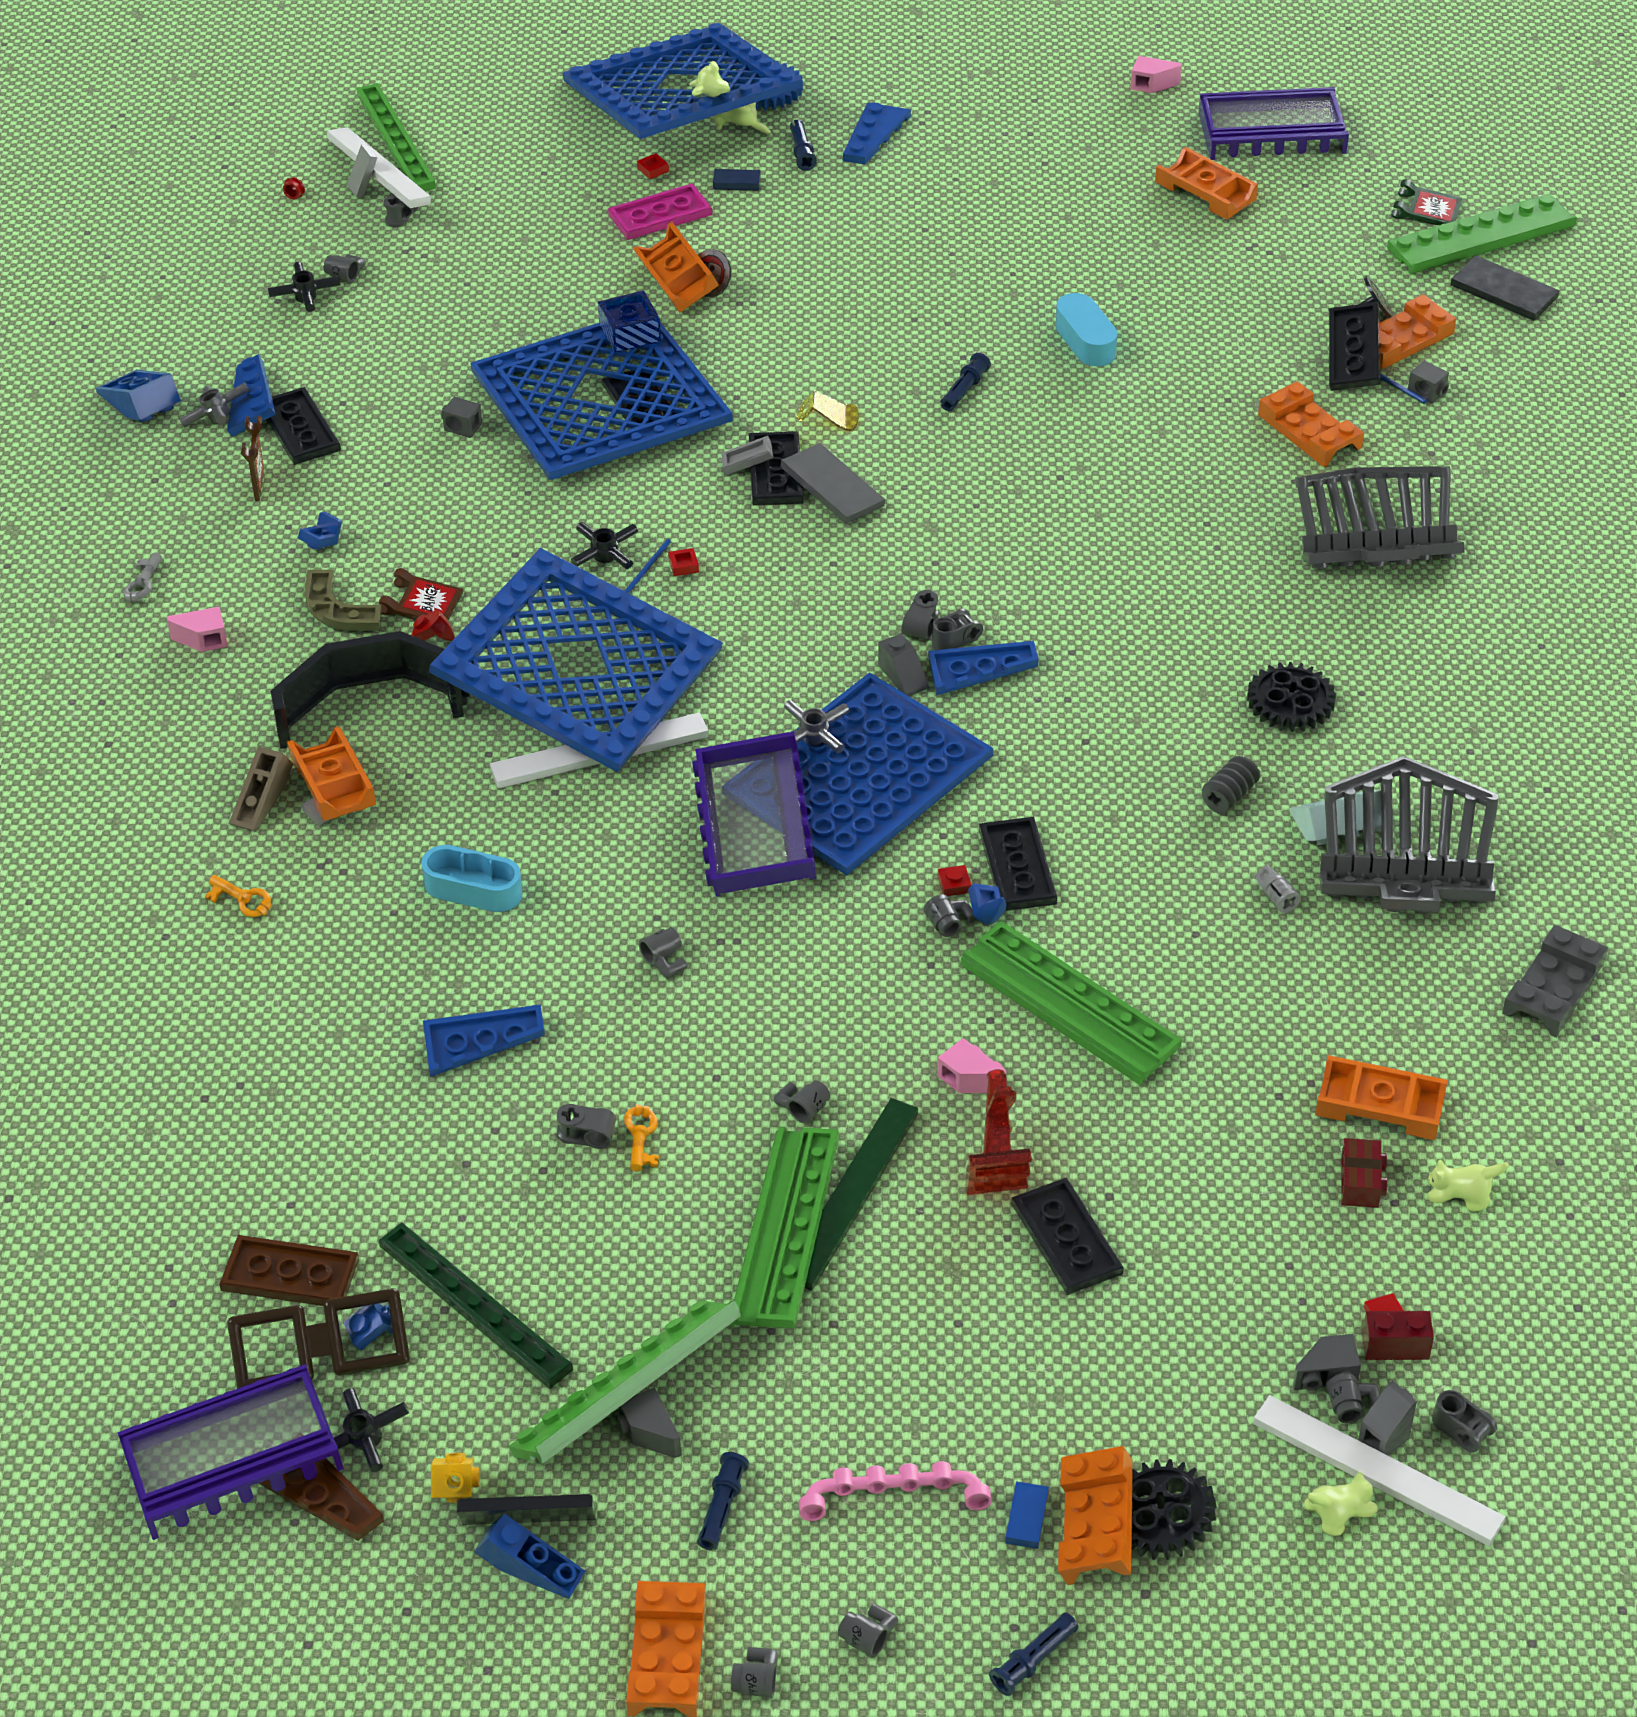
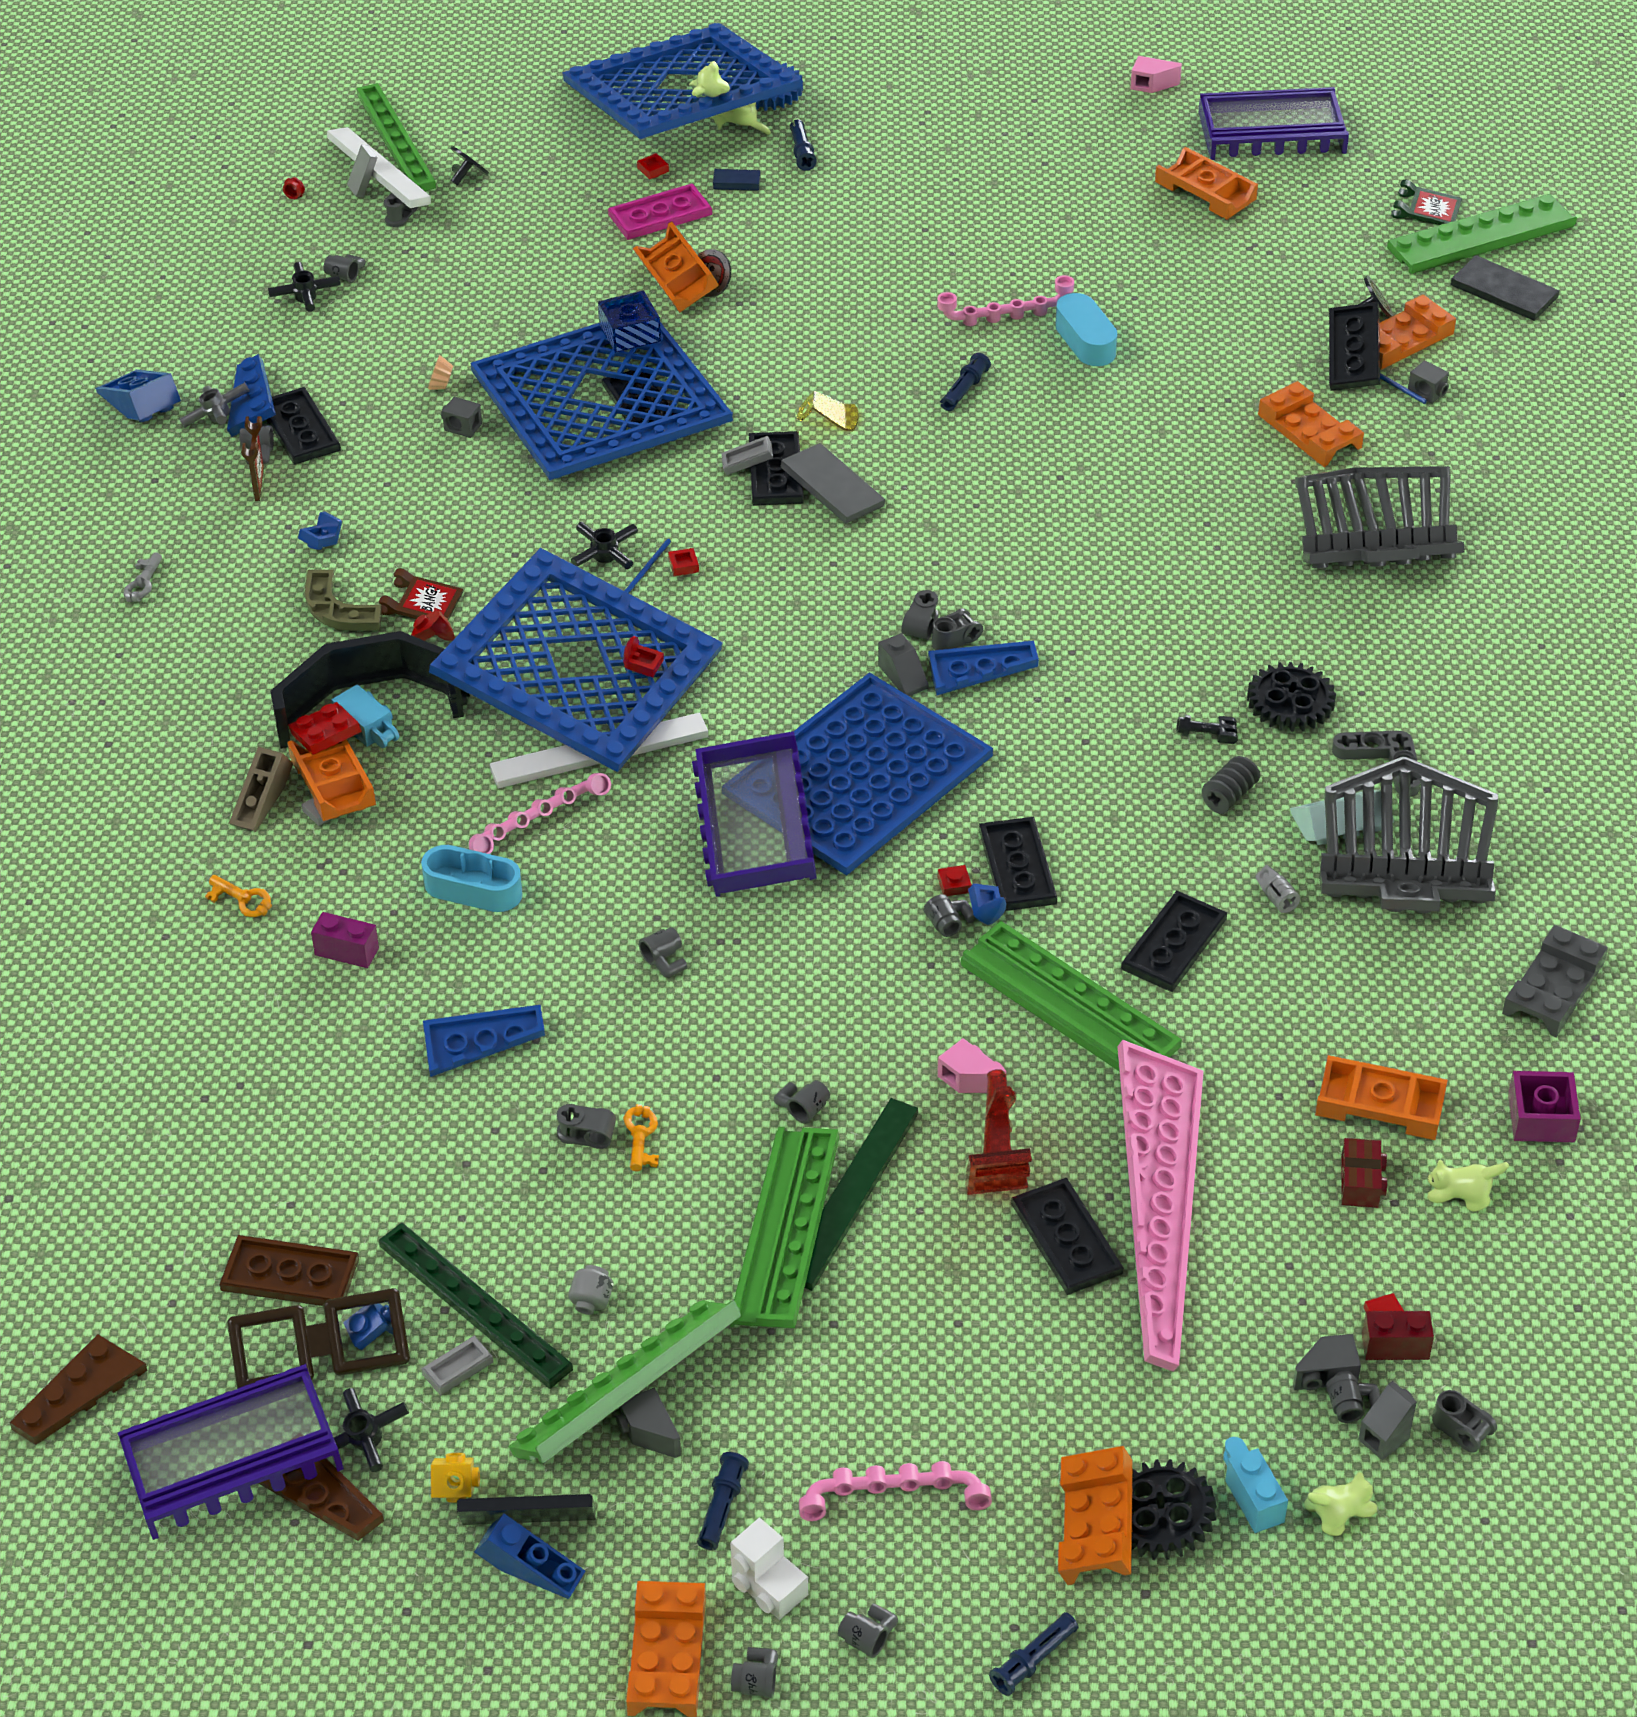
(86, 1378): none -> reddish brown wing
(199, 629): bright pink slope -> none
(266, 441): none -> dark grey piece
(324, 728): none -> red plate
(345, 940): none -> magenta brick
(371, 715): none -> medium azure brick
(441, 374): none -> light nougat piece
(457, 1365): none -> light grey tile
(461, 171): none -> black shield
(590, 1289): none -> light grey head
(596, 784): none -> bright pink bar
(641, 659): none -> red plate
(764, 1571): none -> white brick
(815, 725): flat silver bar -> none
(872, 130): blue wing -> none
(948, 302): none -> bright pink bar
(1027, 1515): blue tile -> none
(1161, 1146): none -> bright pink wing
(1174, 941): none -> black tile
(1224, 728): none -> black hinge
(1254, 1486): none -> medium azure brick
(1379, 1470): white tile -> none
(1387, 748): none -> dark grey beam
(1544, 1106): none -> magenta brick

